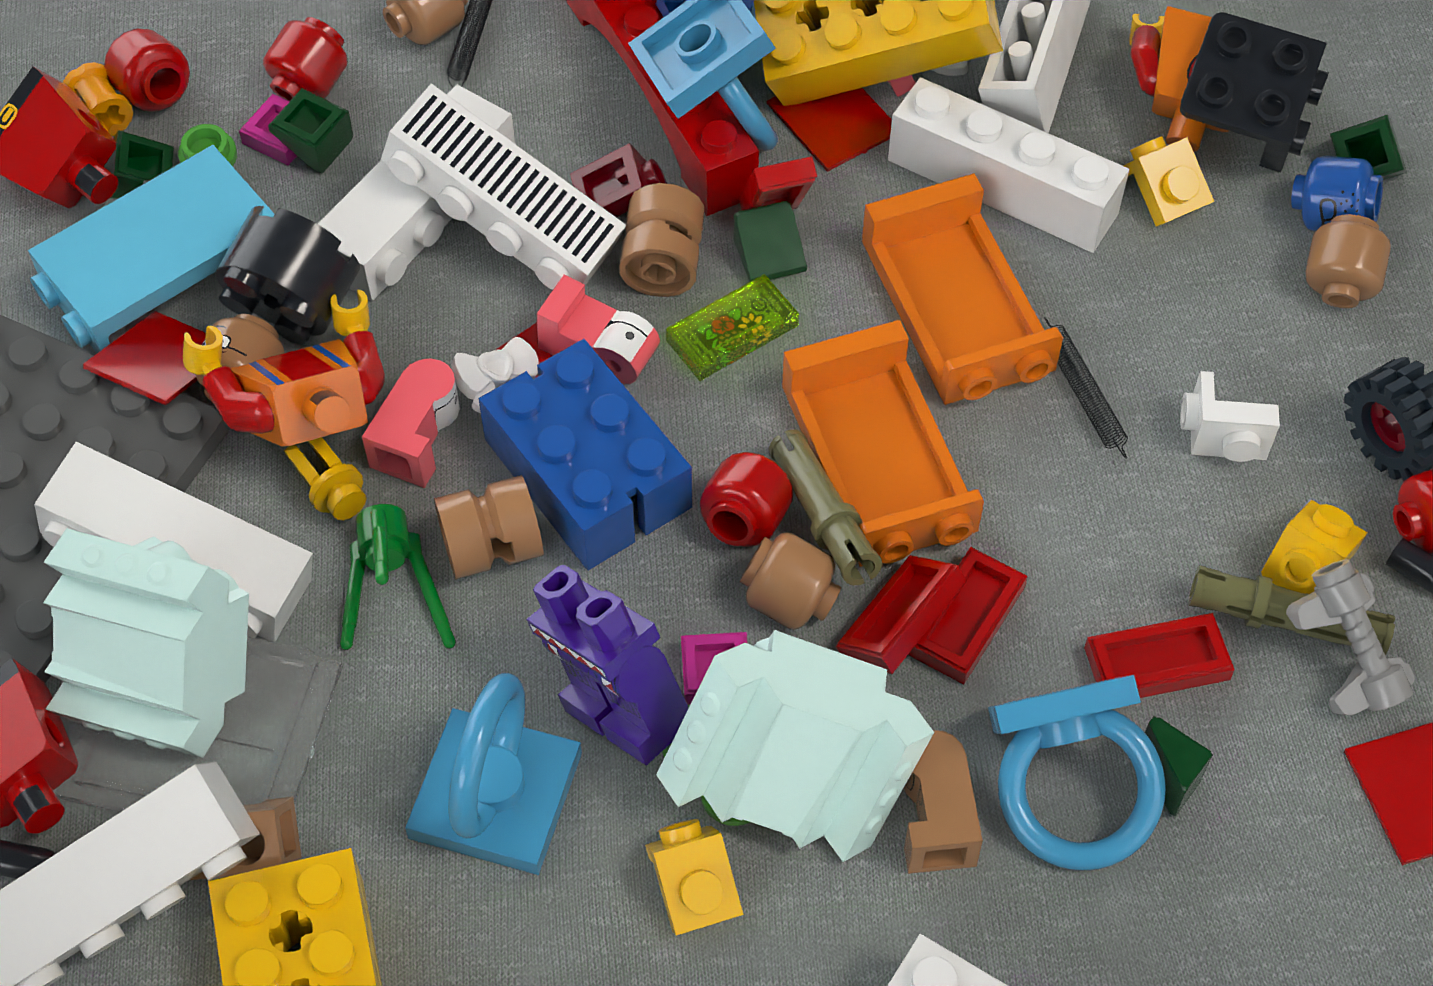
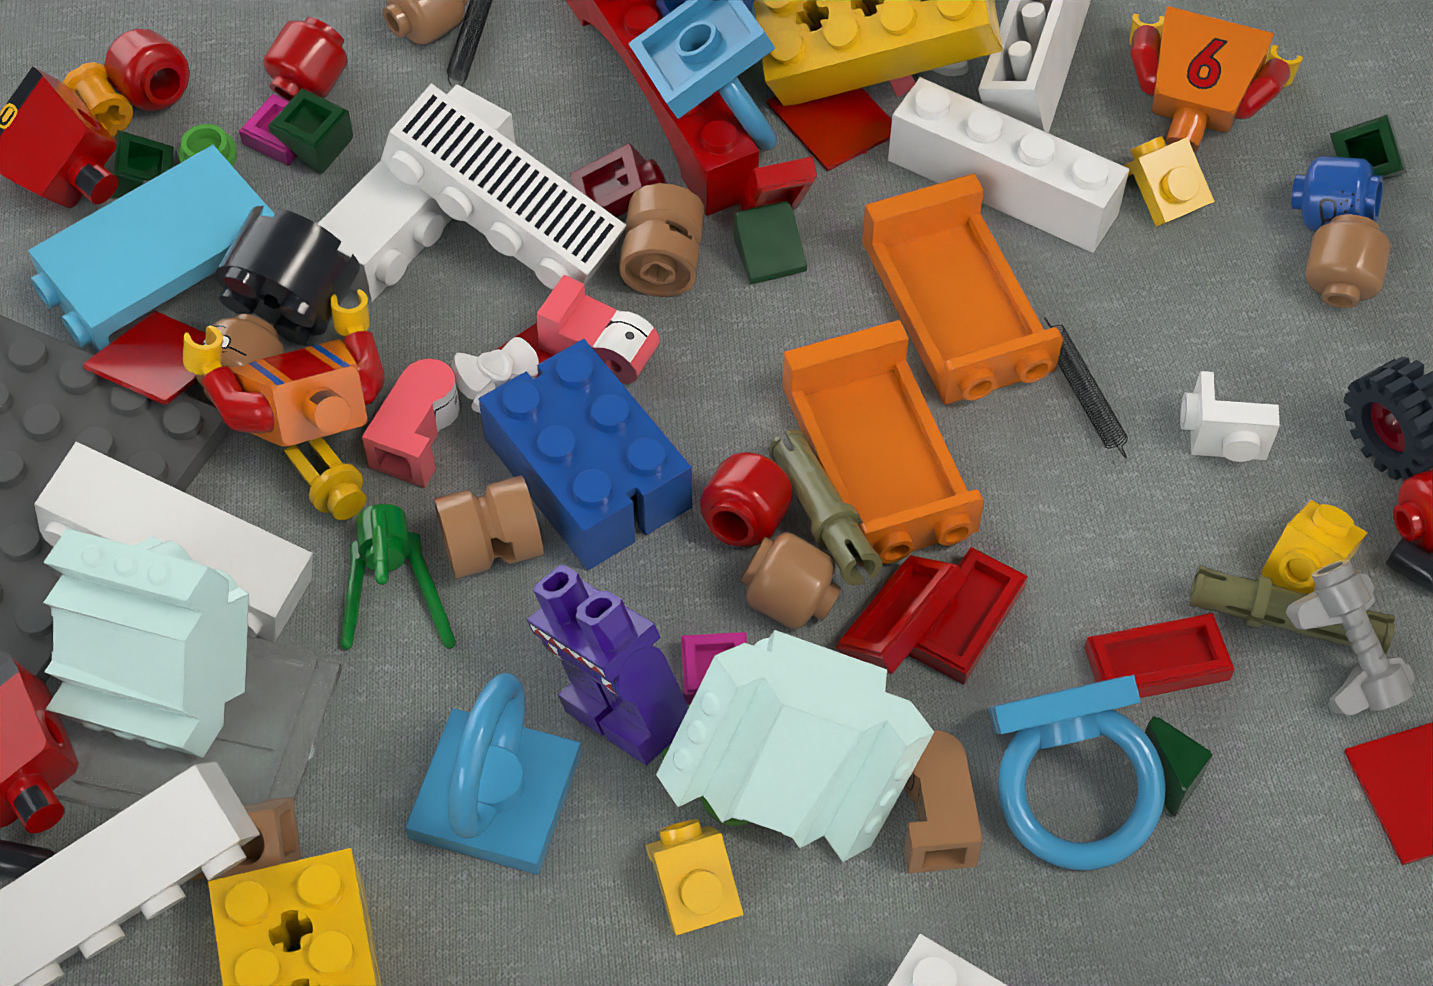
(732, 327): clear neon green tile -> none
(1256, 84): black bracket -> none

